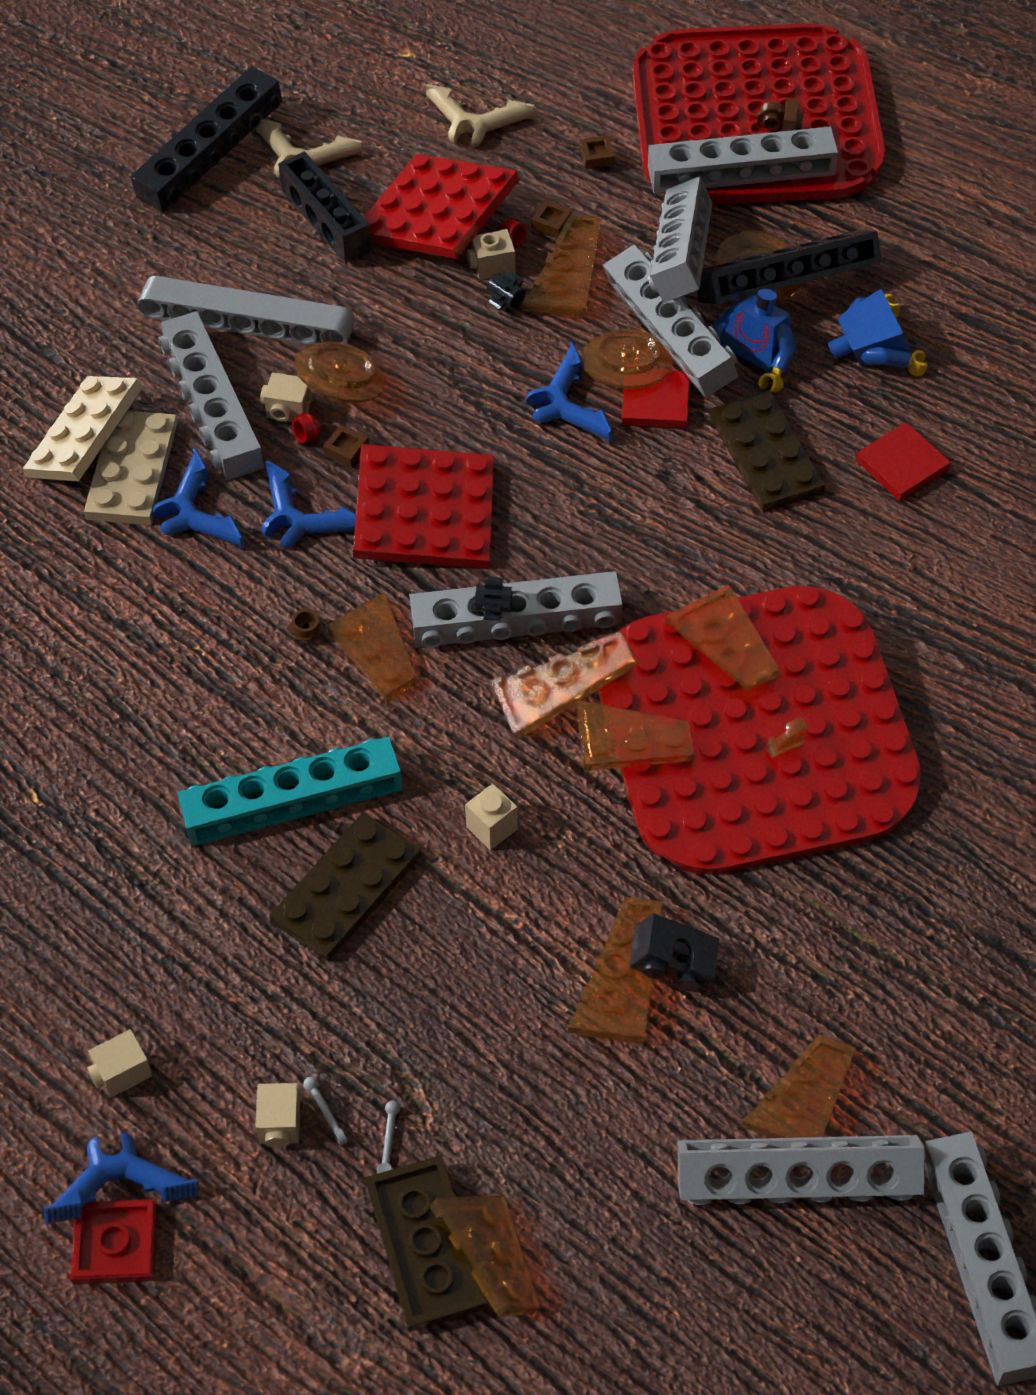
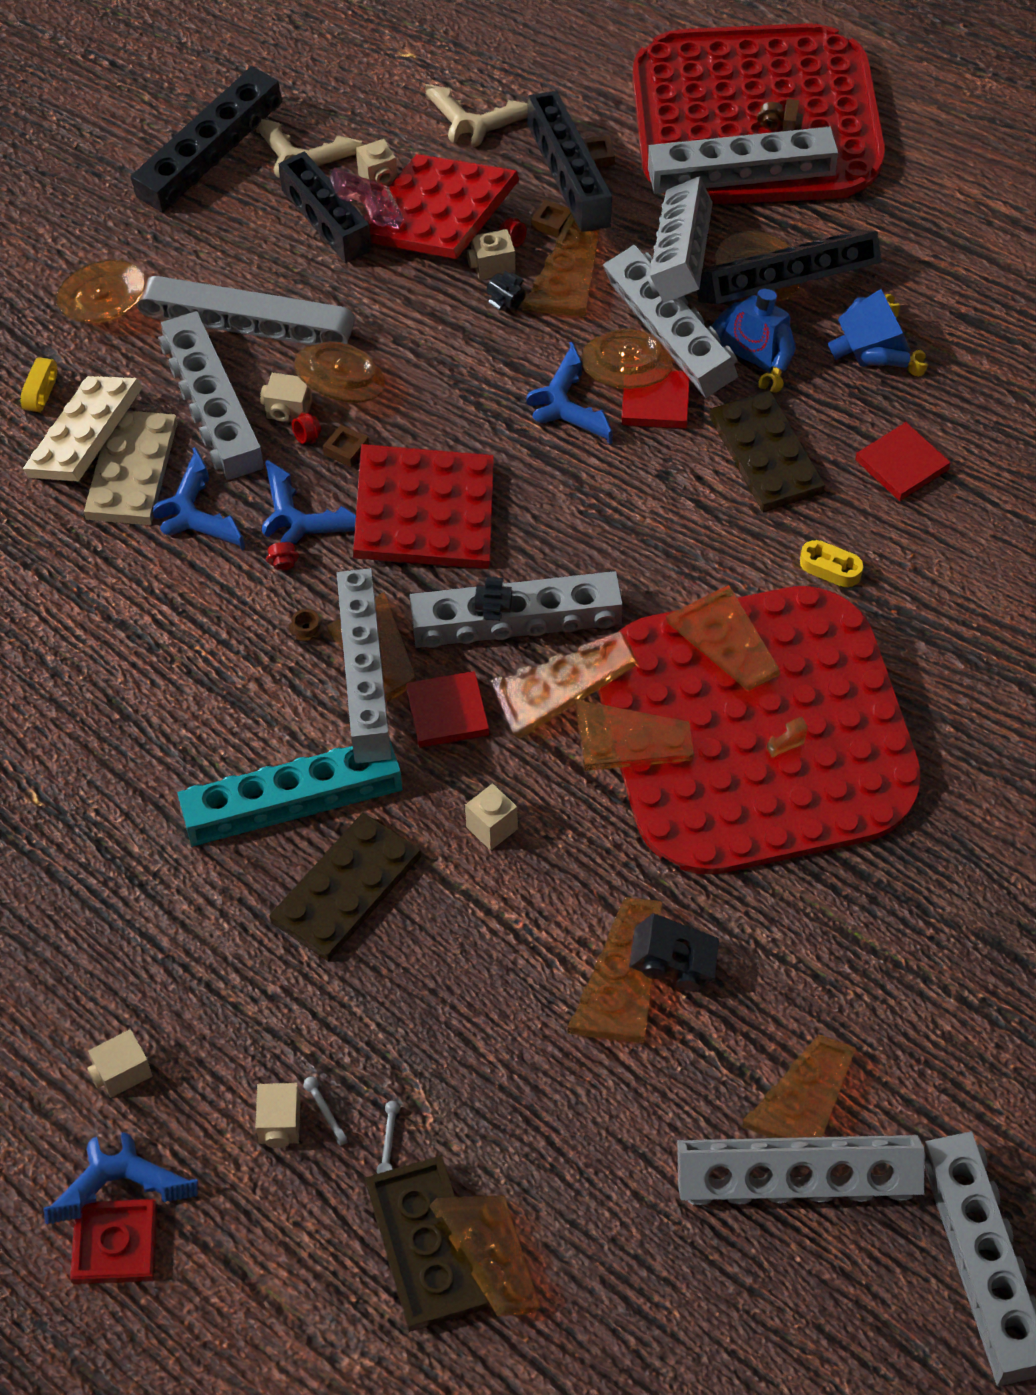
(39, 384): none -> yellow beam
(100, 291): none -> clear orange piece
(282, 555): none -> red plate
(363, 666): none -> light grey brick
(375, 196): none -> clear pink plate
(377, 162): none -> tan brick
(447, 709): none -> red tile
(569, 161): none -> black brick
(831, 563): none -> yellow beam

